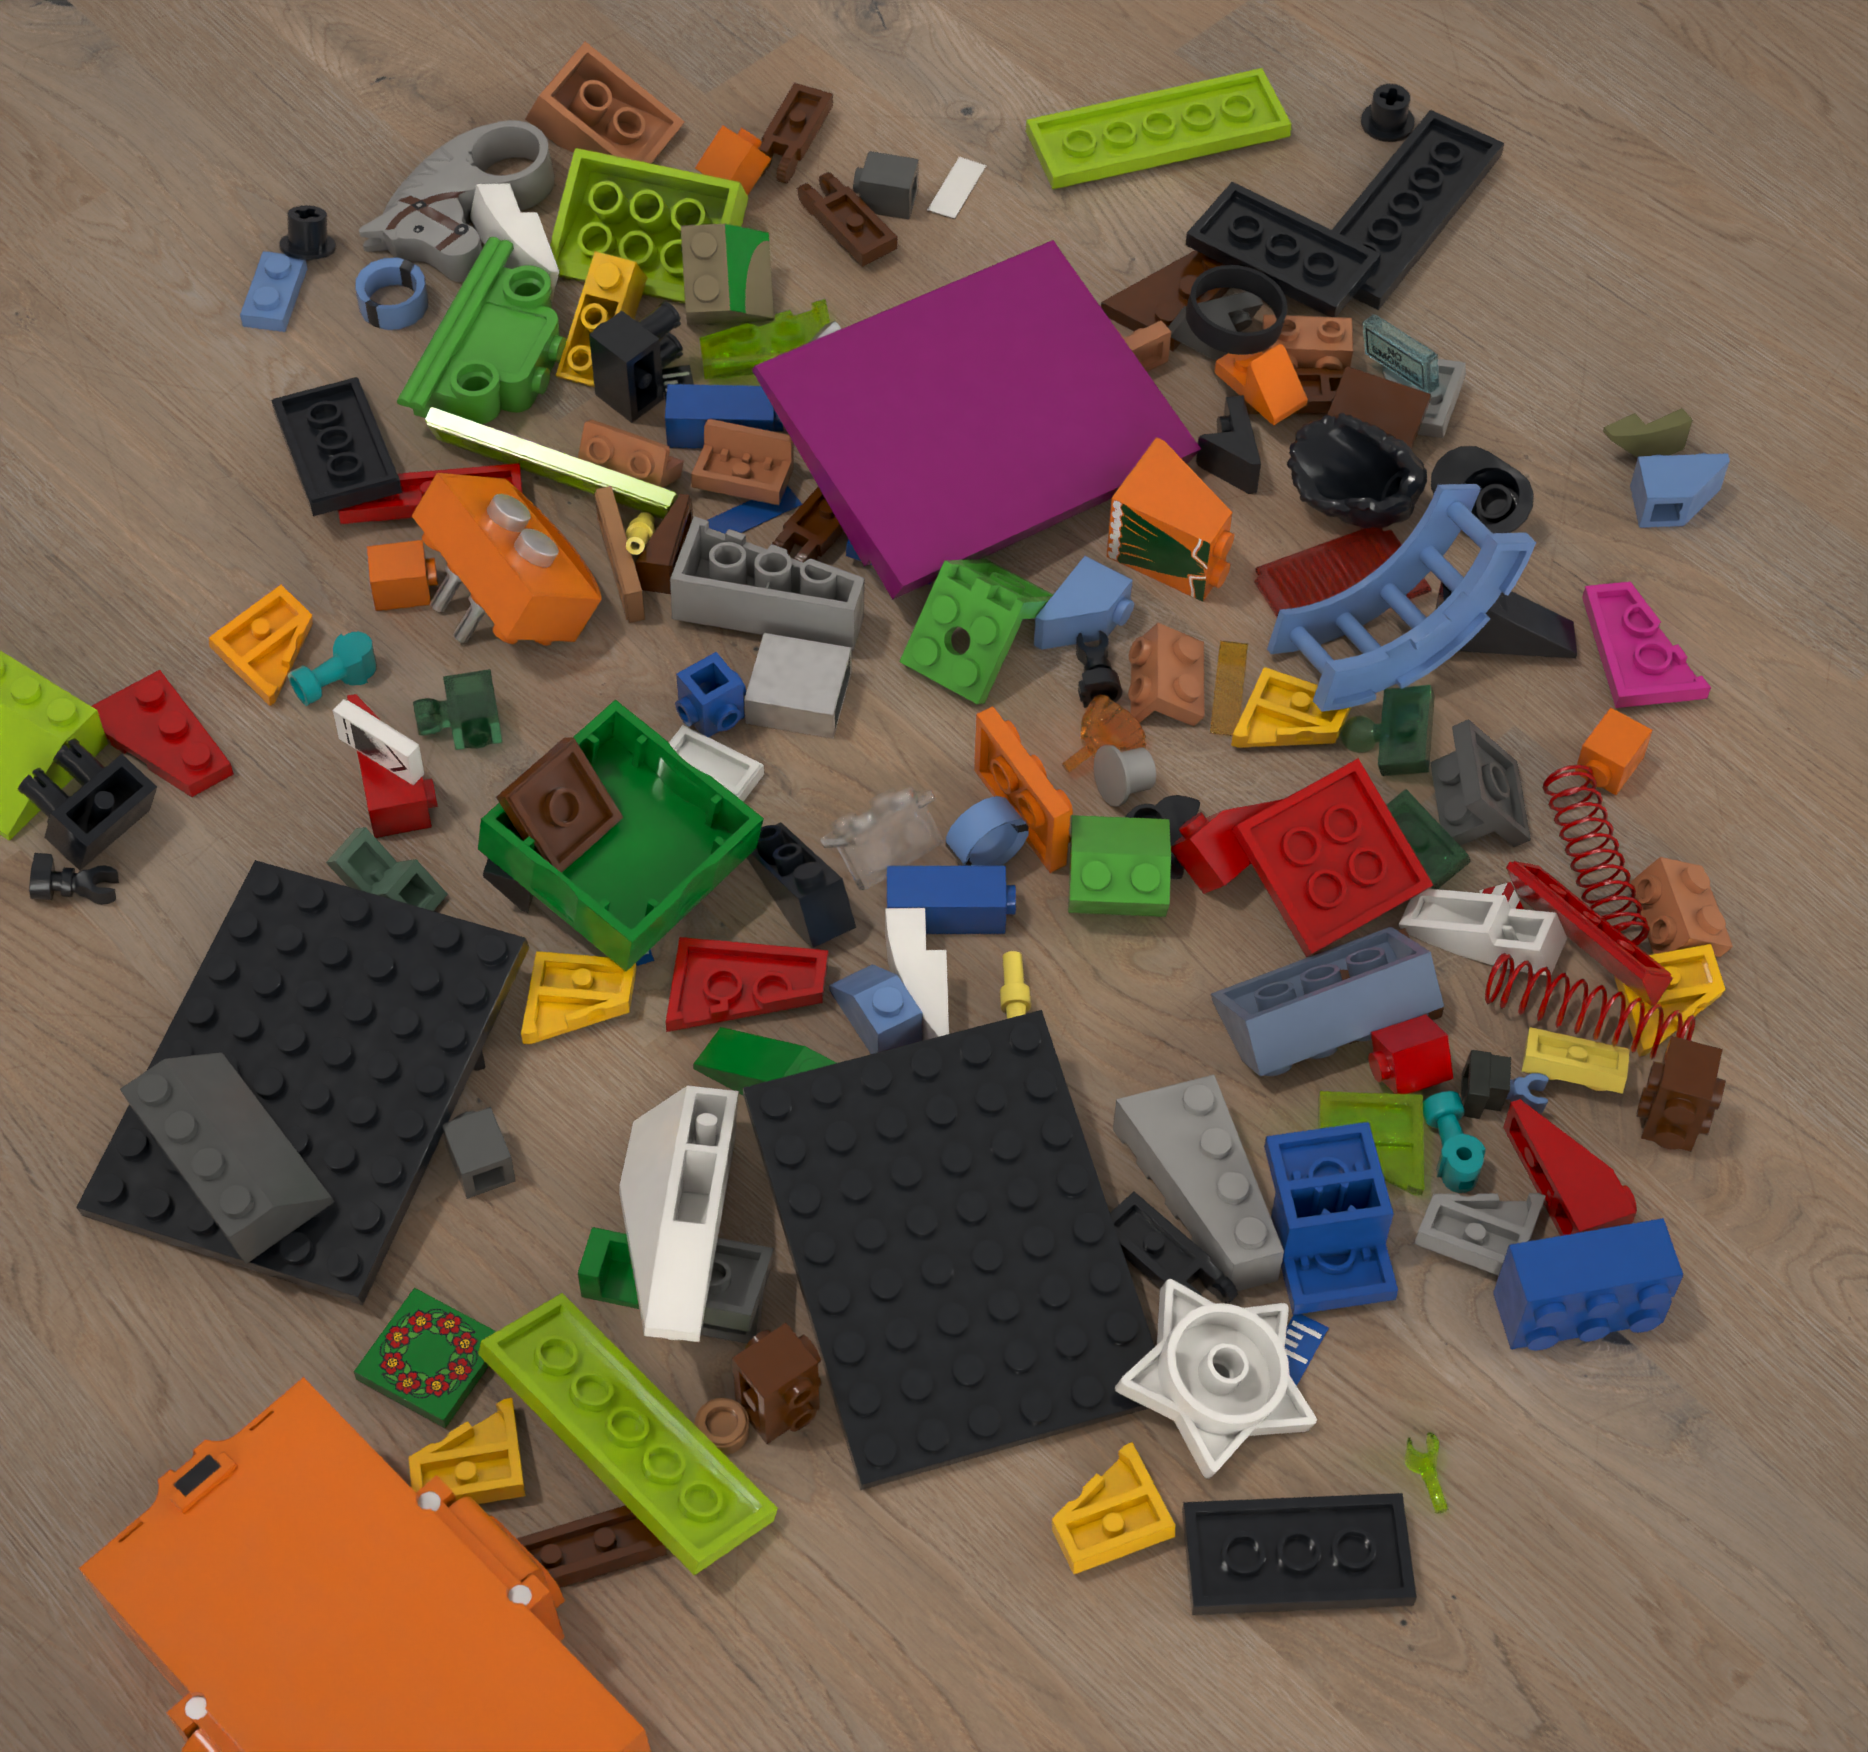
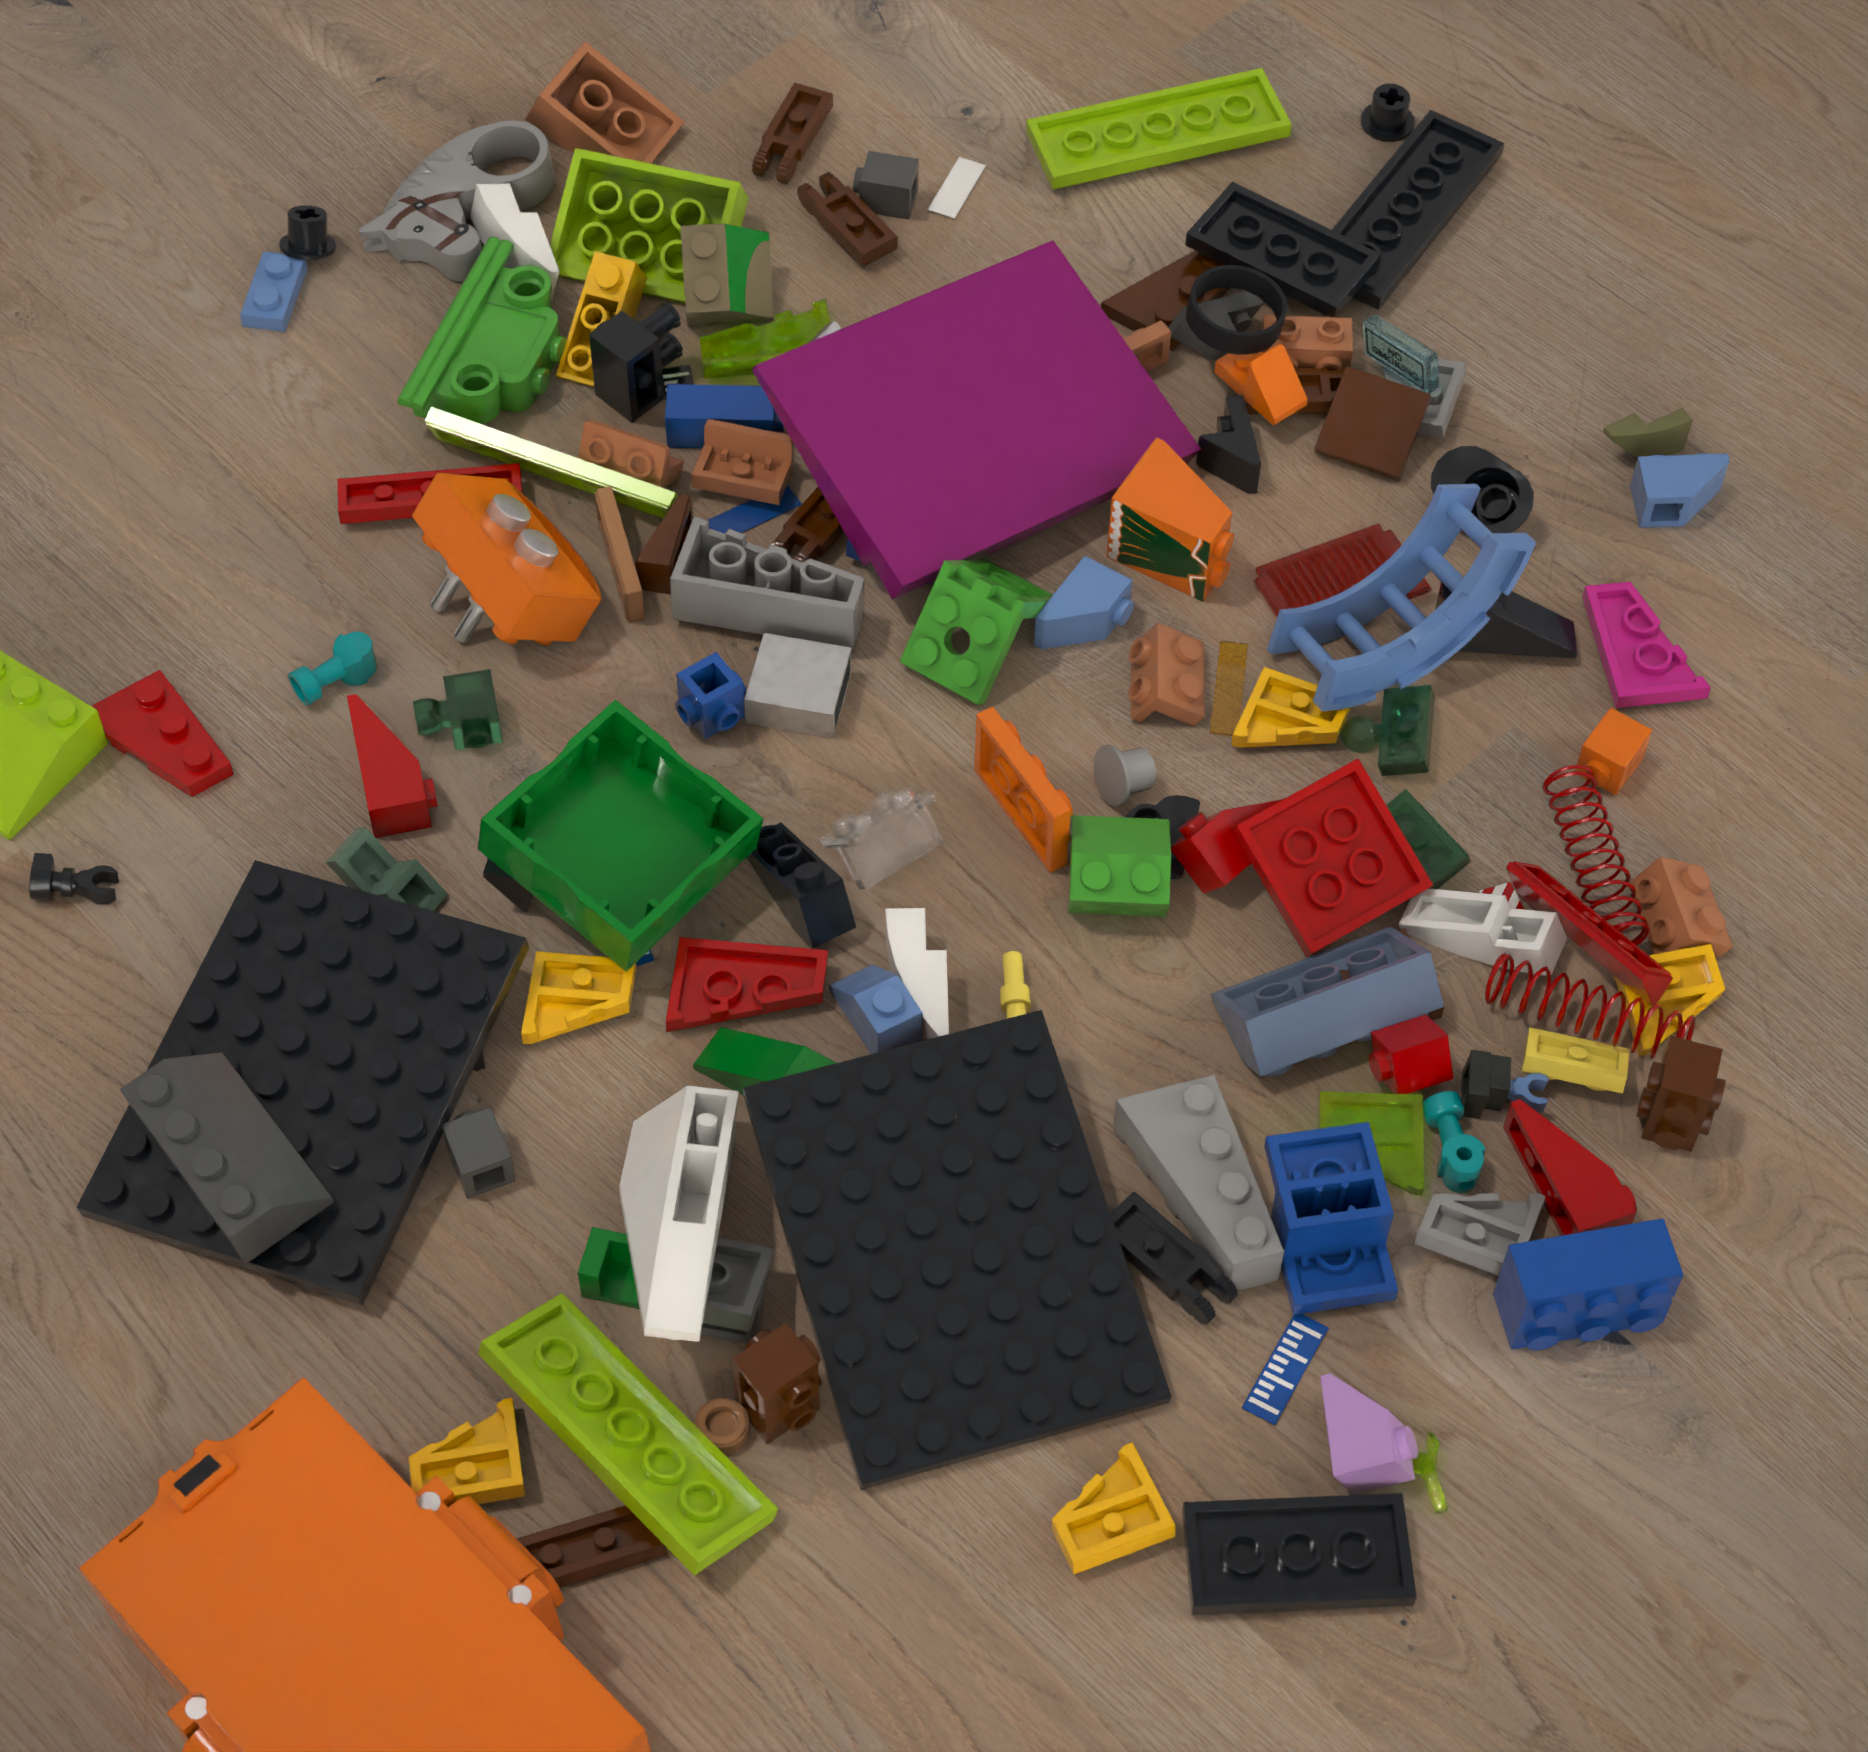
(99, 811): black brick -> none
(264, 641): light orange wing -> none
(336, 446): black tile -> none
(378, 741): white tile -> none
(385, 273): medium blue piece -> none
(401, 575): orange brick -> none
(426, 1358): tile -> none
(560, 805): reddish brown tile -> none
(639, 532): light yellow bar -> none
(724, 764): white tile -> none
(734, 158): orange brick -> none
(954, 897): blue brick -> none
(998, 846): medium blue piece -> none
(1098, 674): black piece -> none
(1106, 725): clear orange piece -> none
(1218, 1374): white plate -> none
(1355, 471): black hair -> none
(1365, 1439): none -> lavender slope
(1479, 789): dark grey bracket -> none

